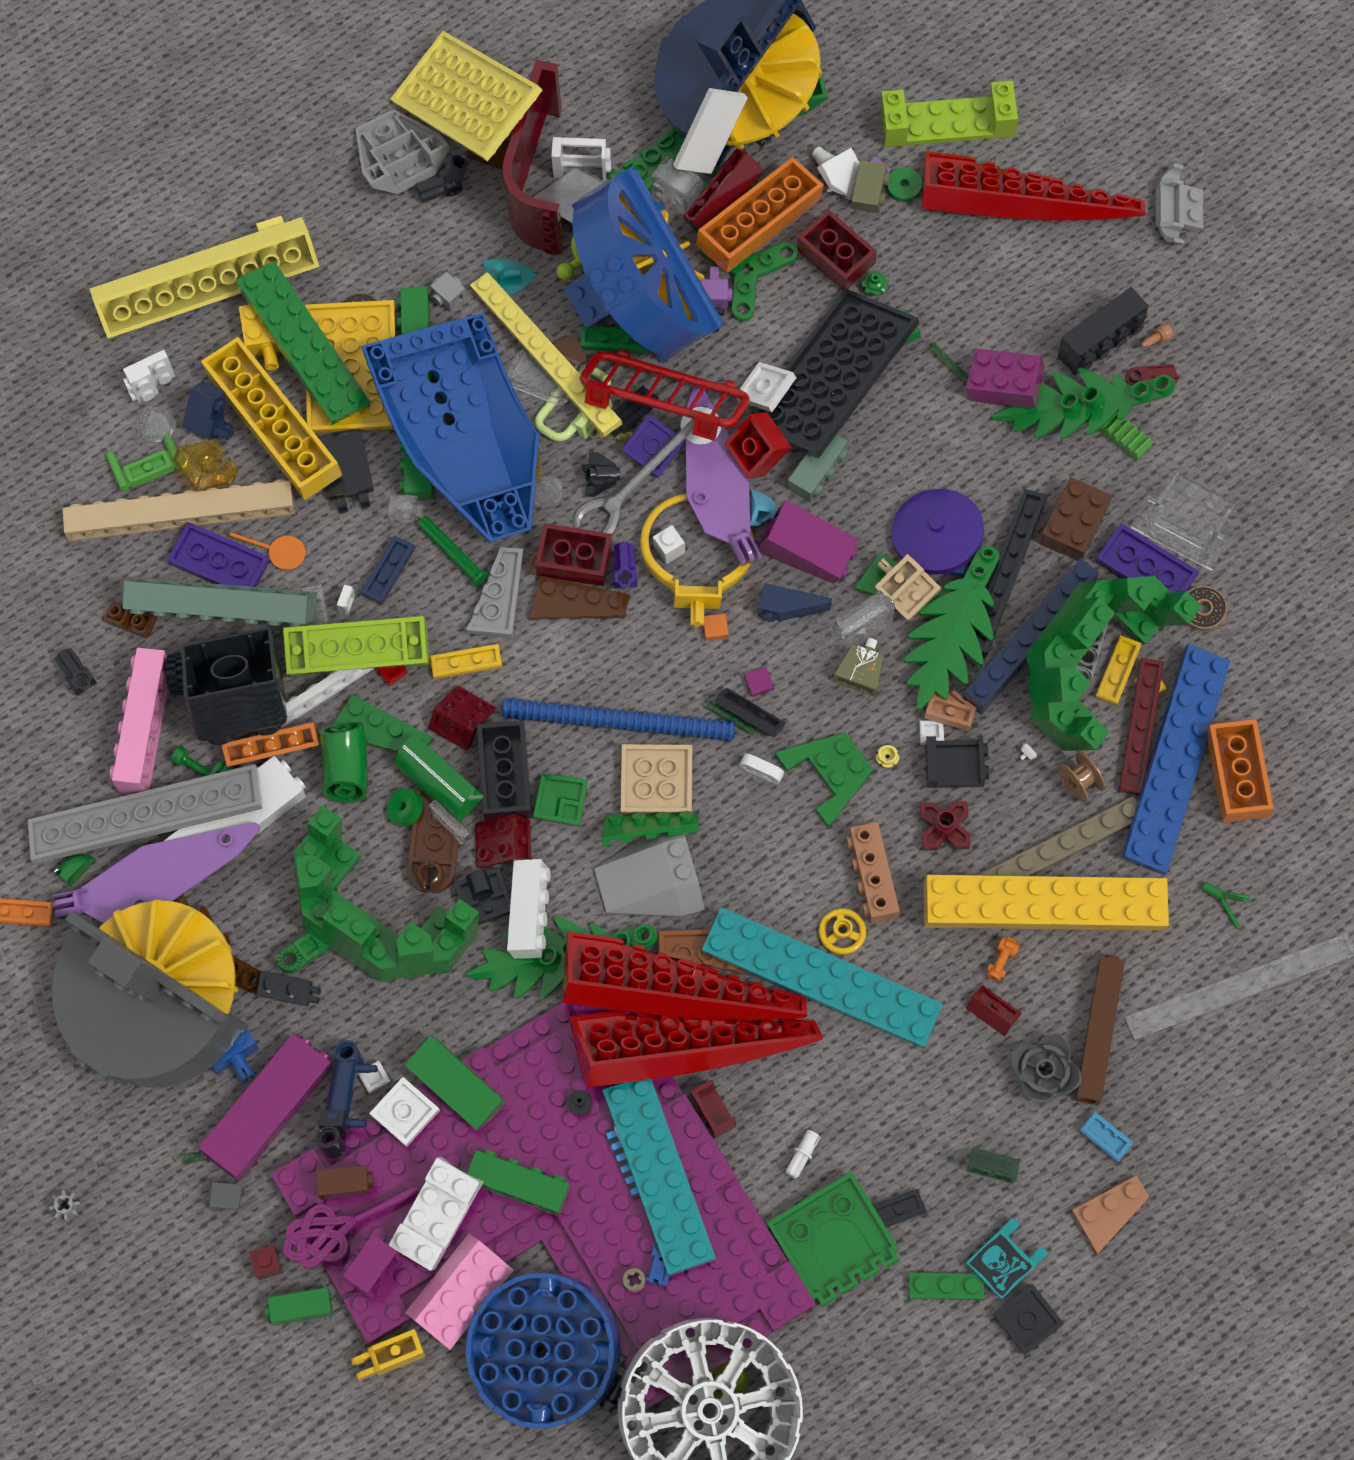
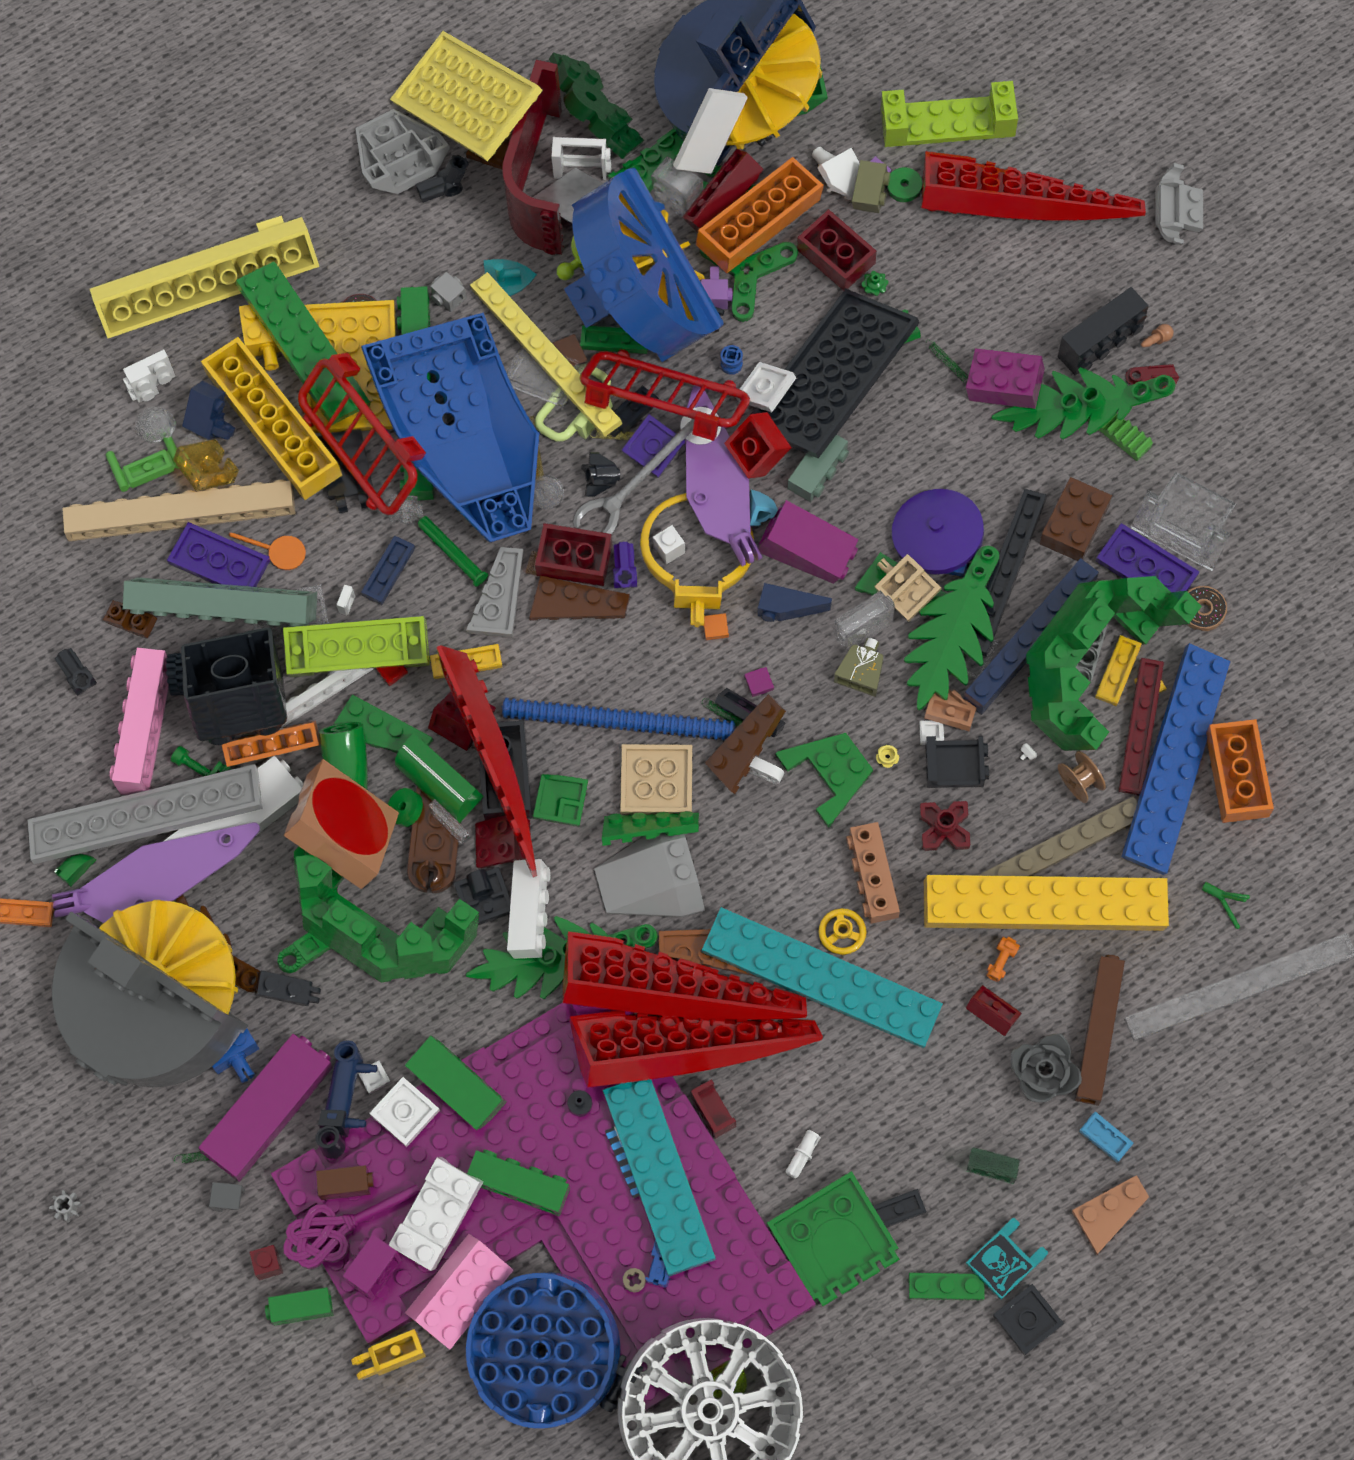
(342, 824): none -> tile
(404, 449): none -> red bar
(489, 742): none -> red wedge
(589, 103): none -> dark green plate
(730, 364): none -> blue wheel
(737, 752): none -> reddish brown wing

